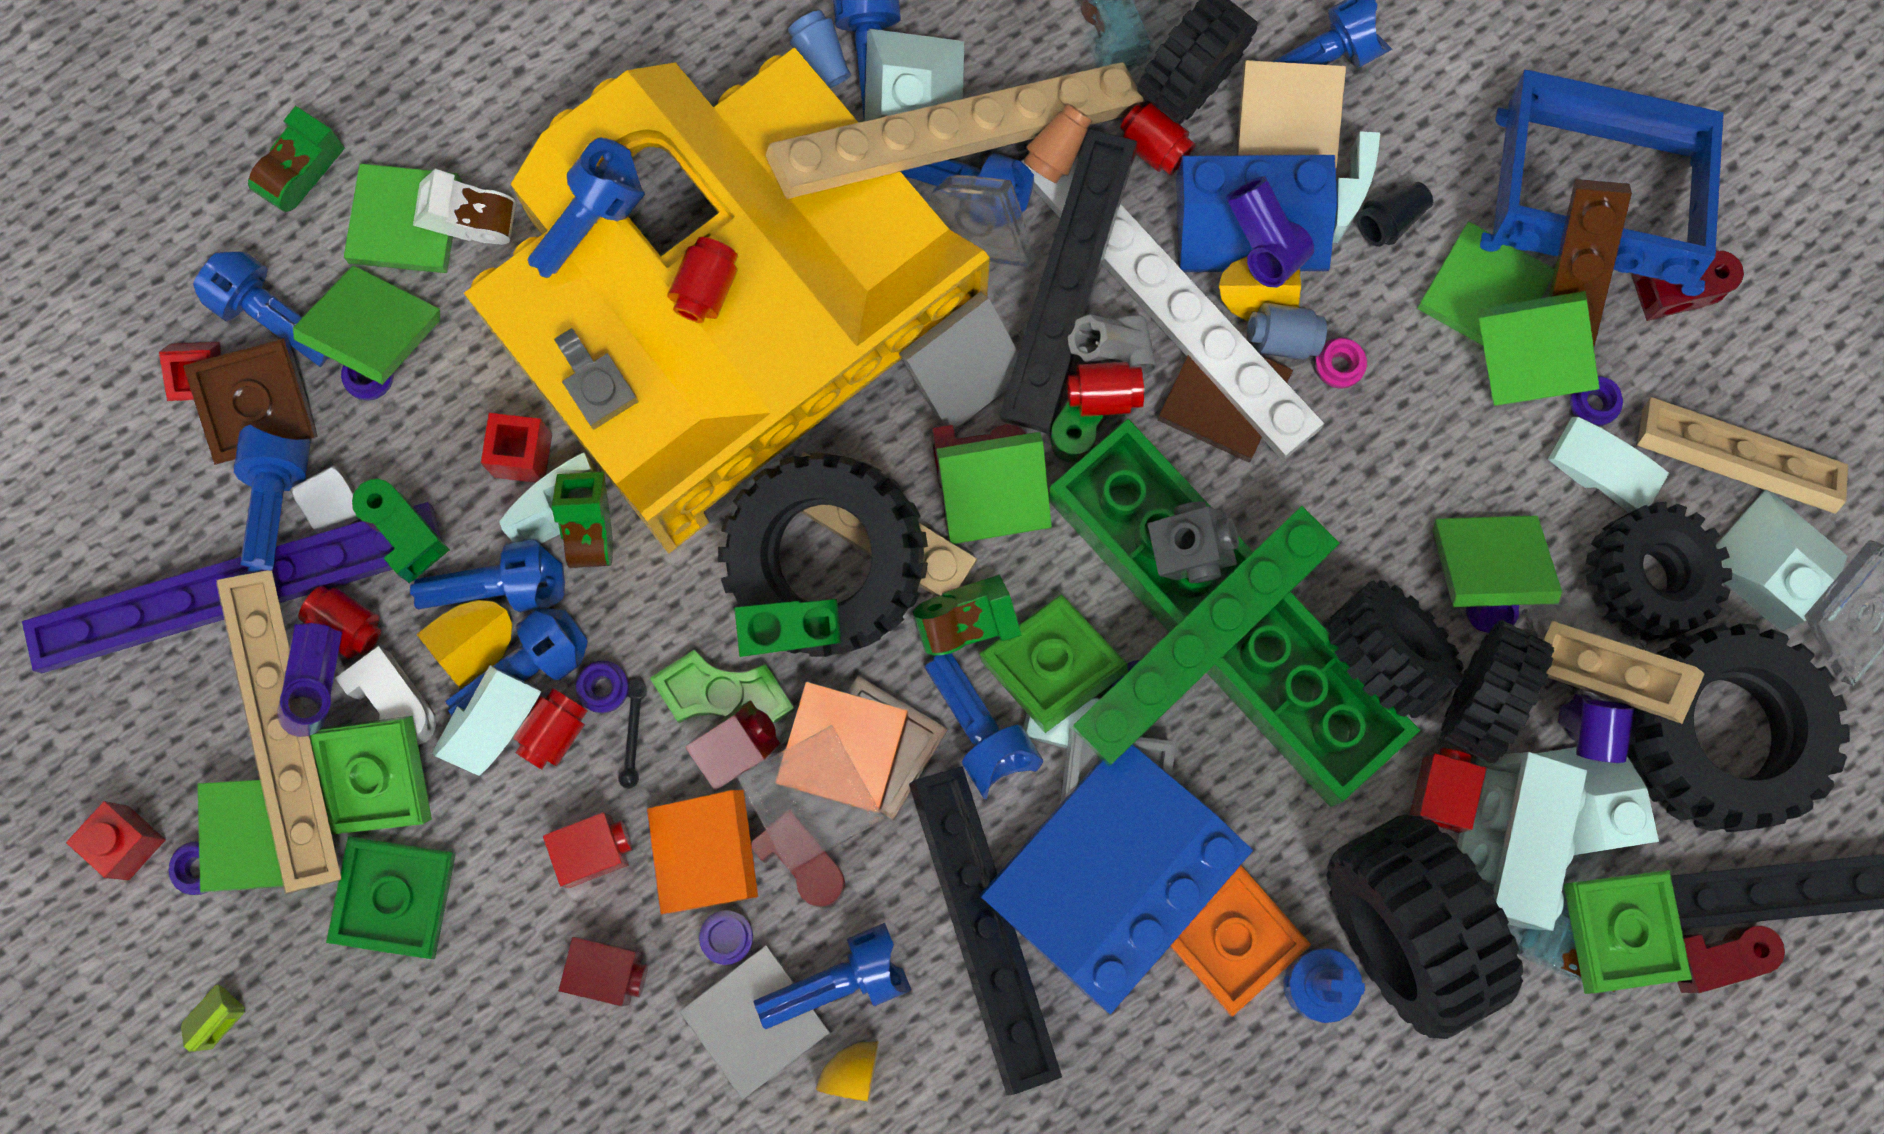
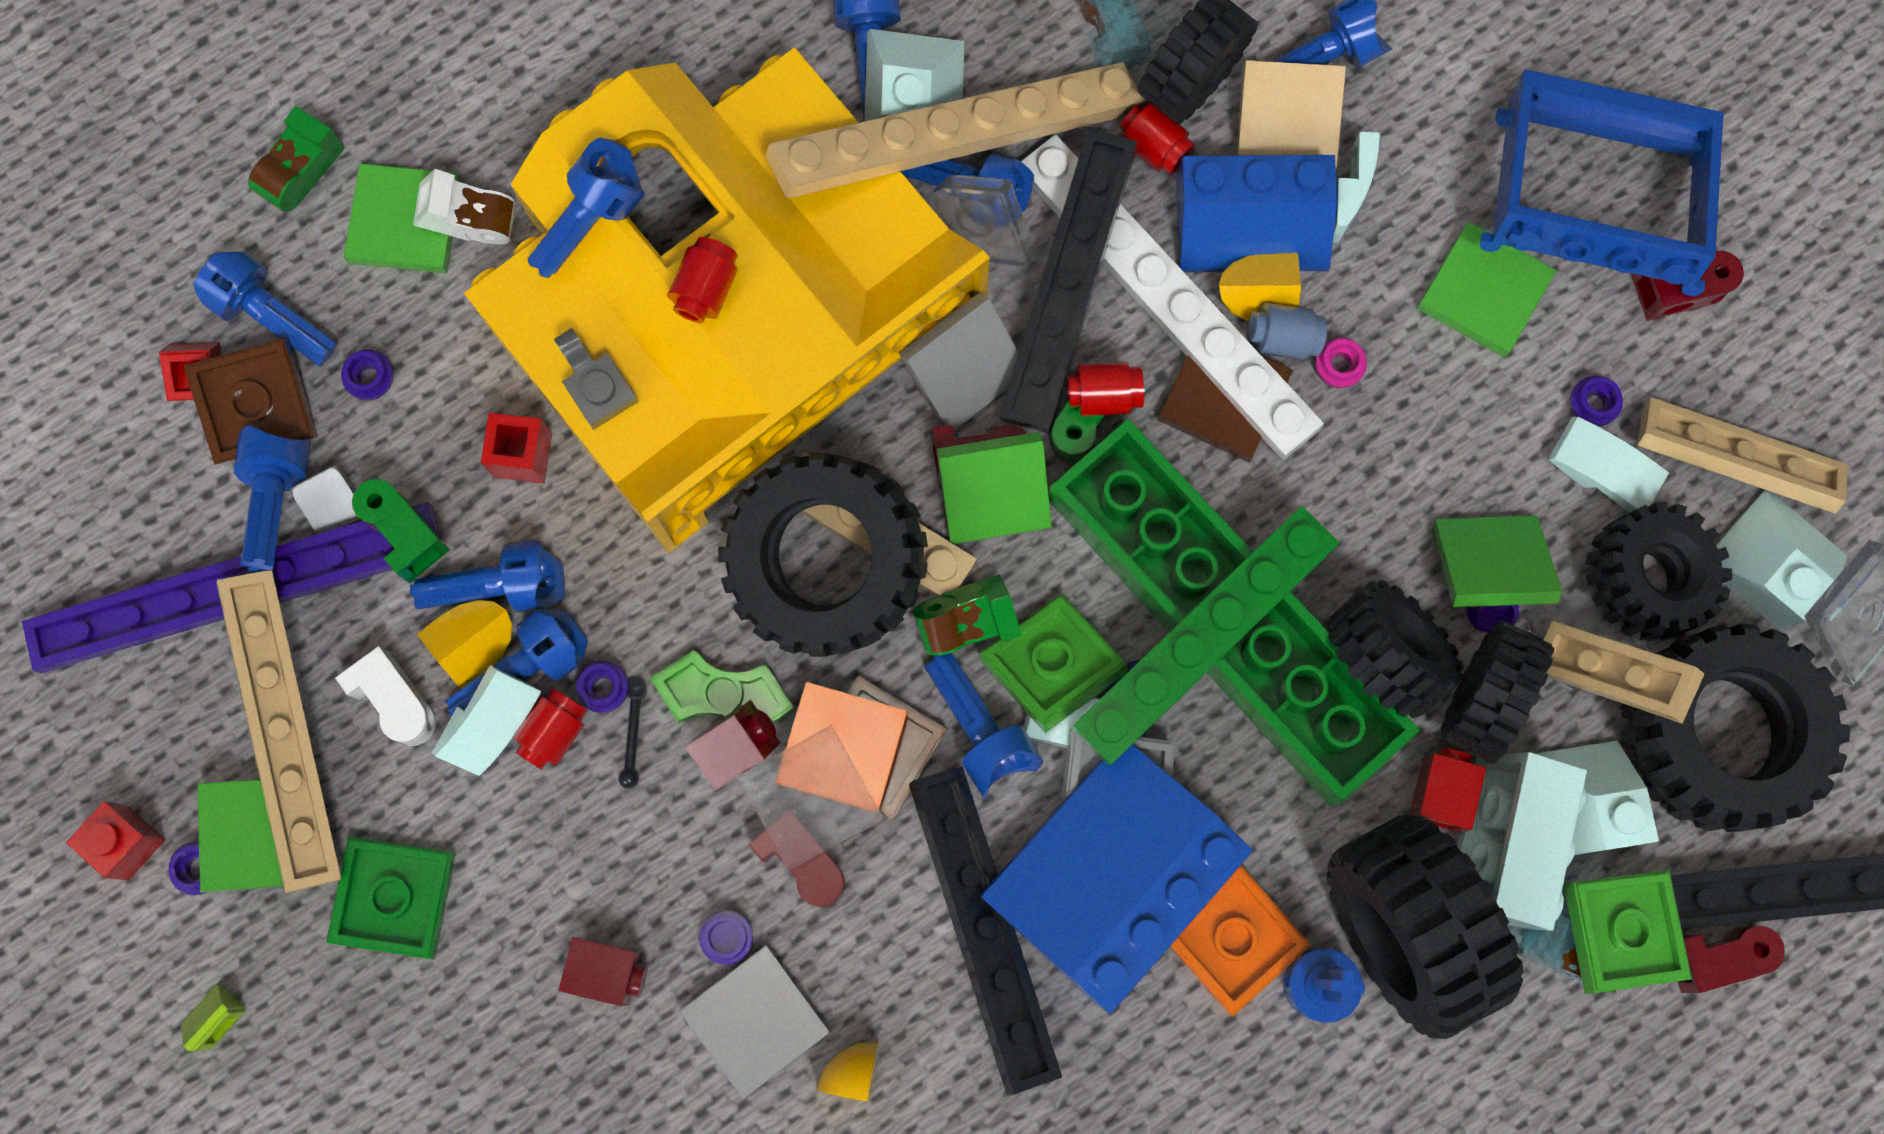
(309, 675): dark purple piece -> none
(342, 614): red brick -> none
(366, 324): bright green tile -> none
(371, 775): bright green tile -> none
(532, 513): light aqua slope -> none
(584, 521): green leg -> none
(588, 849): red brick -> none
(702, 852): orange tile -> none
(786, 626): green leg -> none
(820, 47): medium blue cone -> none
(867, 969): blue piece -> none
(1058, 144): nougat cone -> none
(1115, 340): light grey piece -> none
(1194, 543): dark grey brick -> none
(1276, 243): dark purple piece -> none
(1393, 214): black cone -> none
(1539, 348): bright green tile -> none
(1591, 243): reddish brown plate -> none
(1598, 727): dark purple piece -> none

